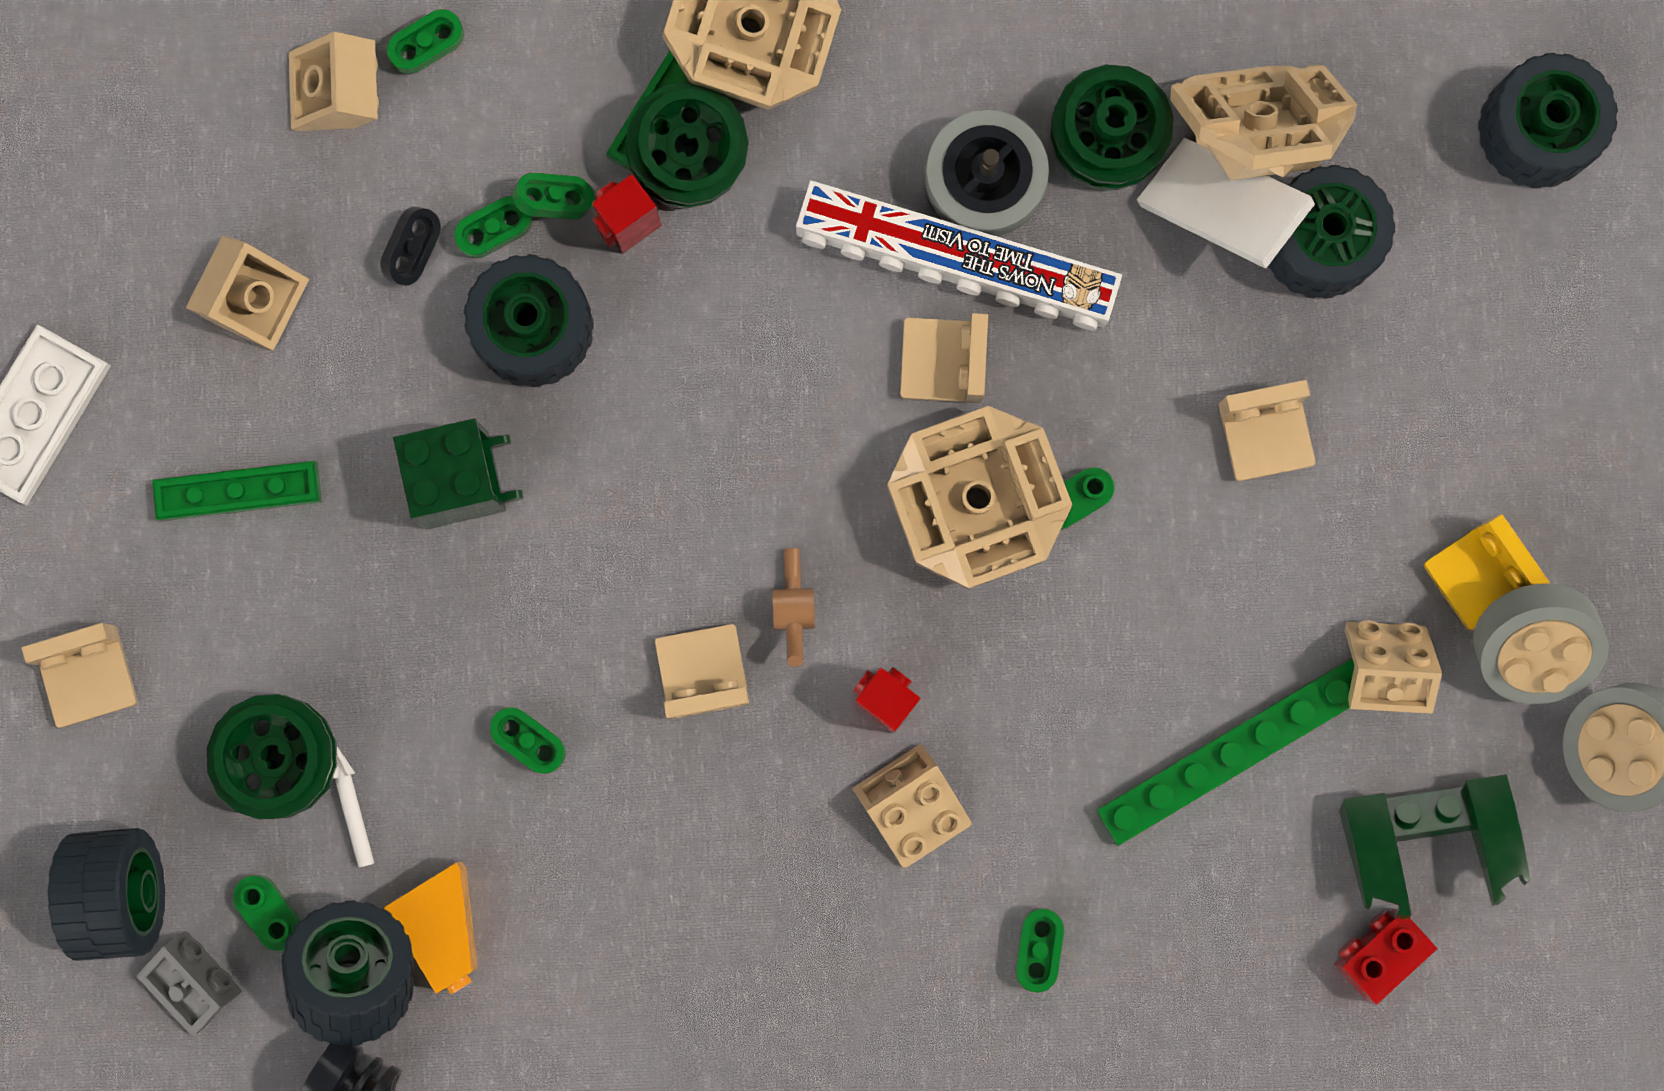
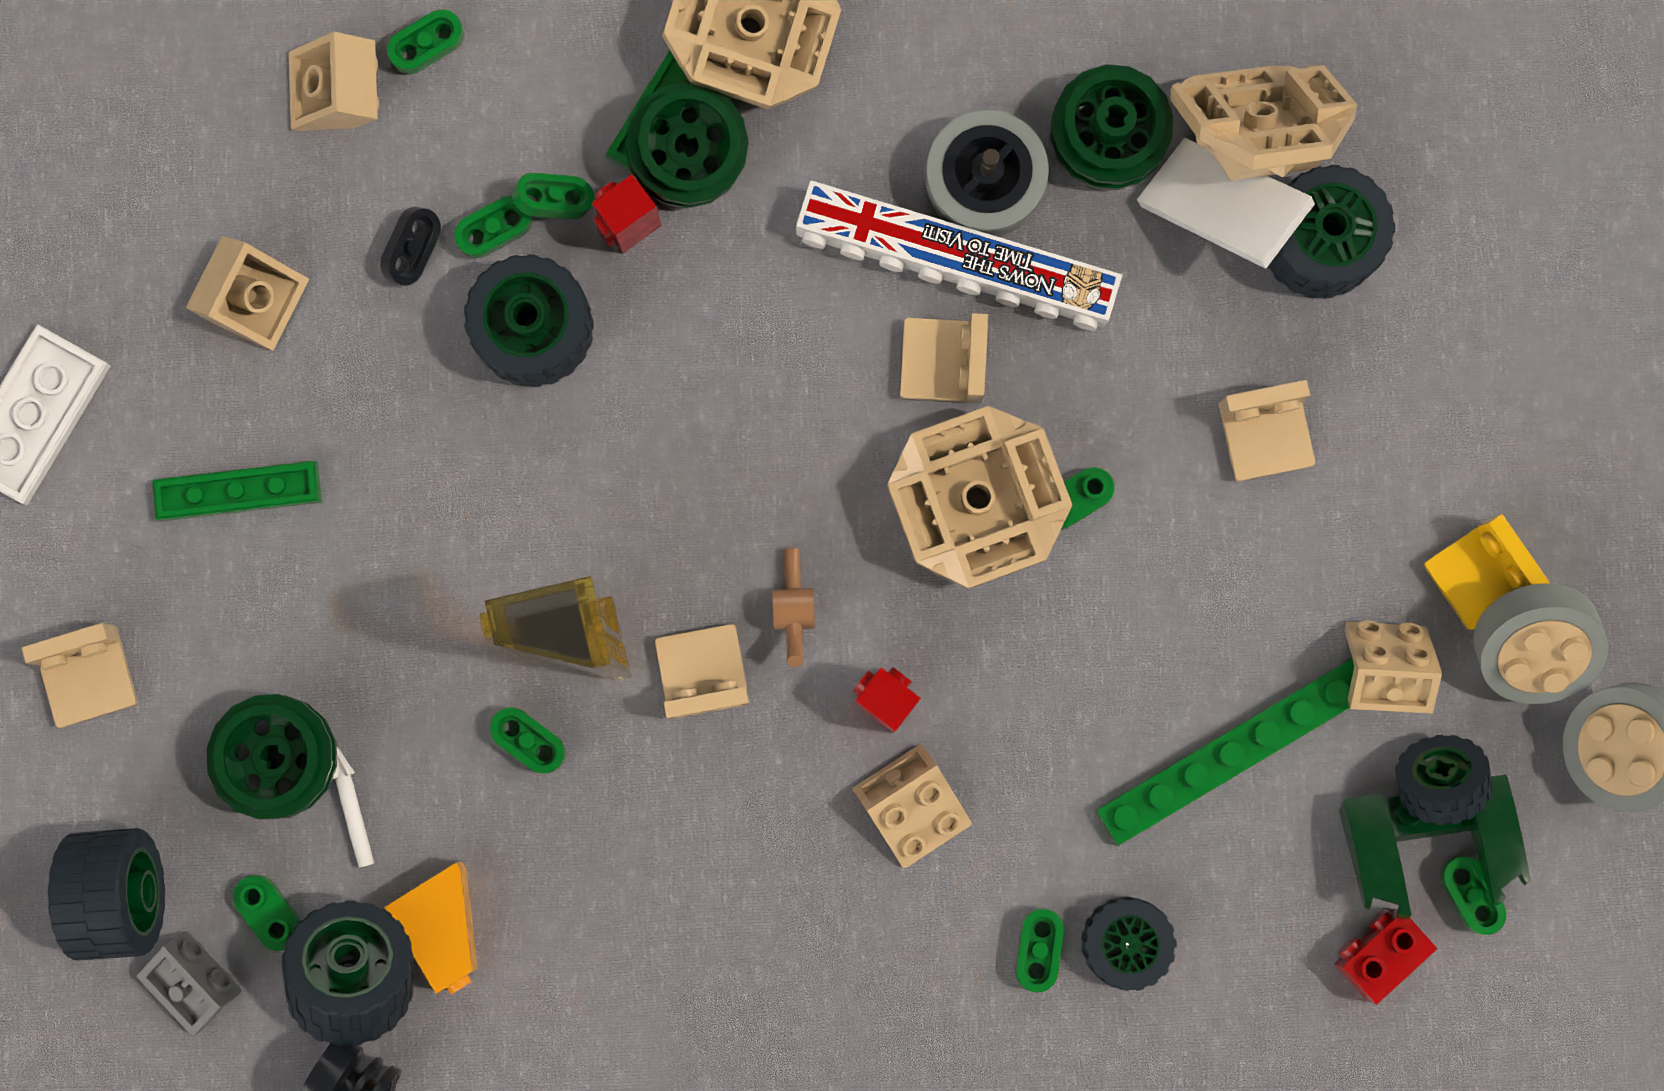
(451, 473): dark green container -> none
(560, 628): none -> windscreen
(1128, 943): none -> black wheel
(1444, 779): none -> black wheel
(1471, 895): none -> green plate
(1547, 120): black wheel -> none

